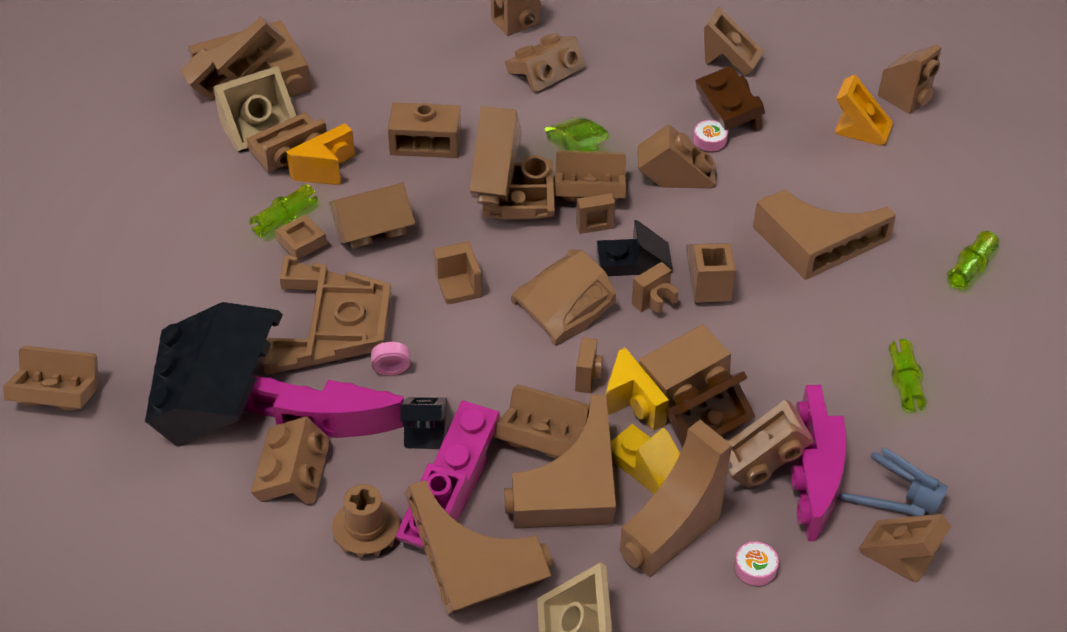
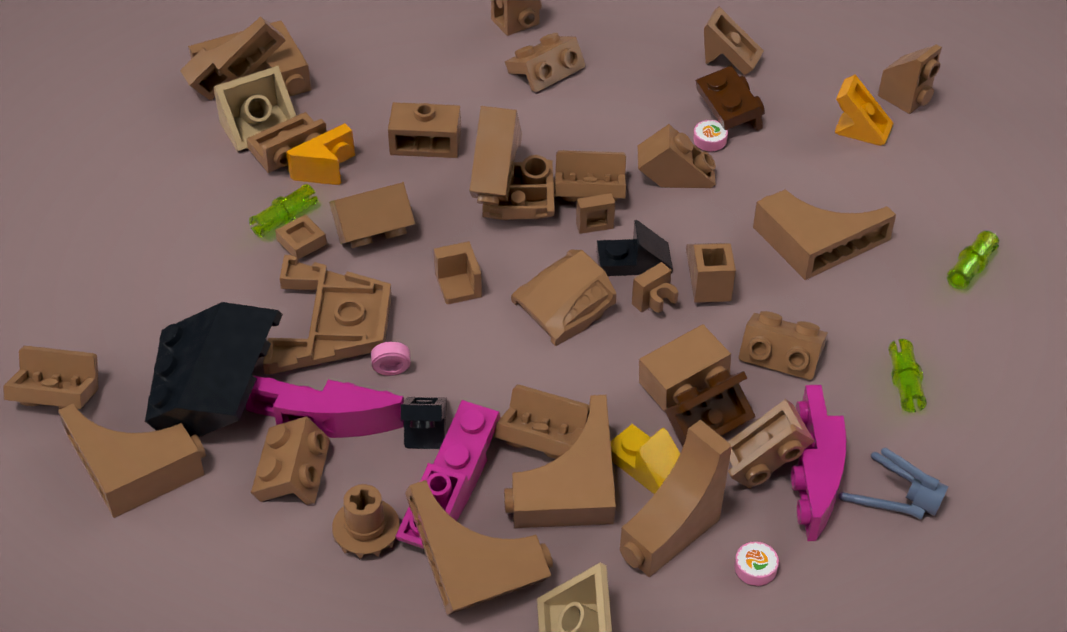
(133, 466): none -> medium nougat arch
(577, 134): clear neon green slope -> none
(588, 365): medium nougat plate -> none
(634, 387): yellow slope -> none
(782, 344): none -> medium nougat bracket
(906, 543): medium nougat slope -> none

